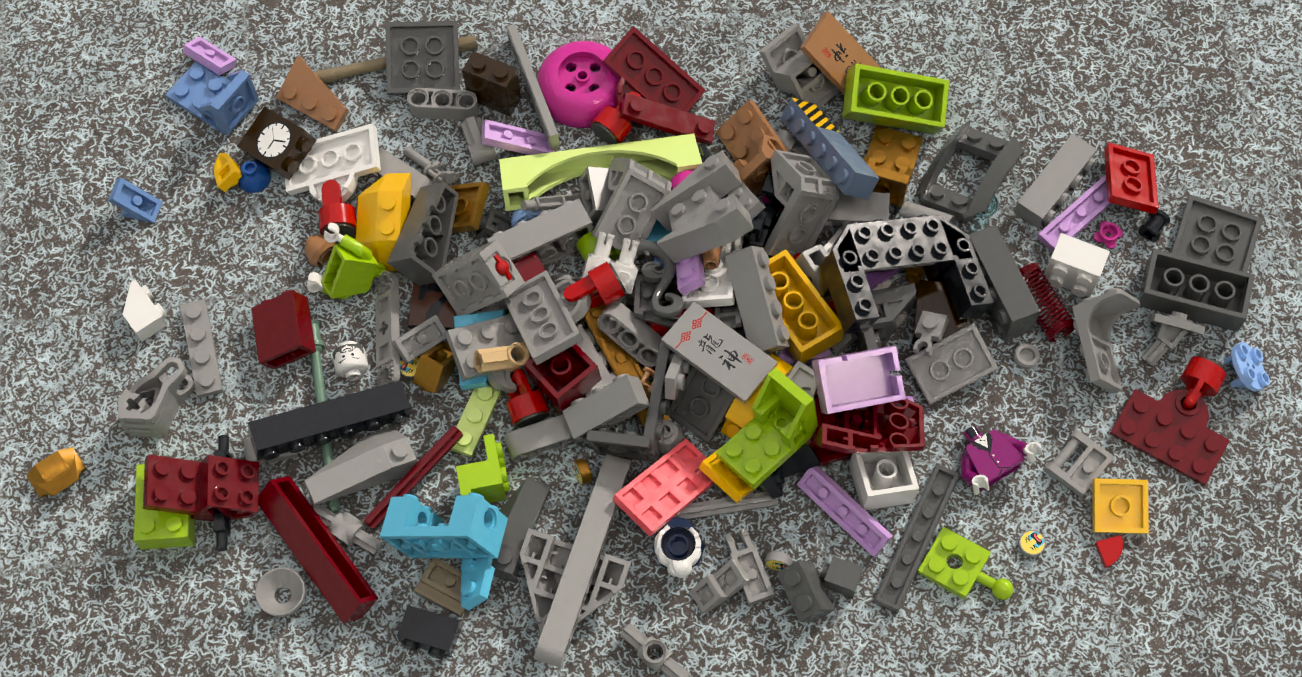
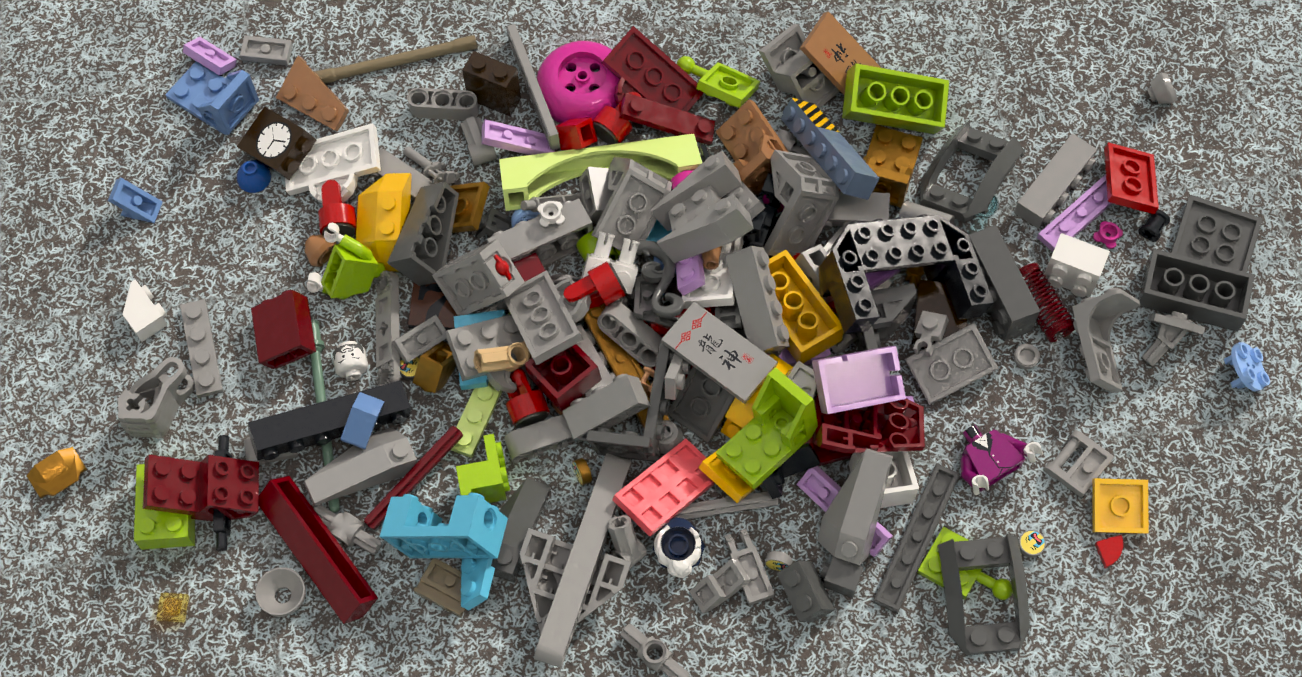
(172, 607): none -> clear yellow plate
(226, 172): yellow plate -> none
(266, 50): none -> light grey plate
(362, 420): none -> medium blue slope
(422, 56): dark grey plate -> none
(429, 632): black brick -> none
(551, 207): none -> white plate
(576, 133): none -> red brick
(624, 539): none -> light grey piece
(721, 82): none -> lime plate
(853, 514): none -> light grey wedge
(981, 555): none -> dark grey wedge
(1162, 89): none -> light grey cone
(1176, 425): dark red plate -> none

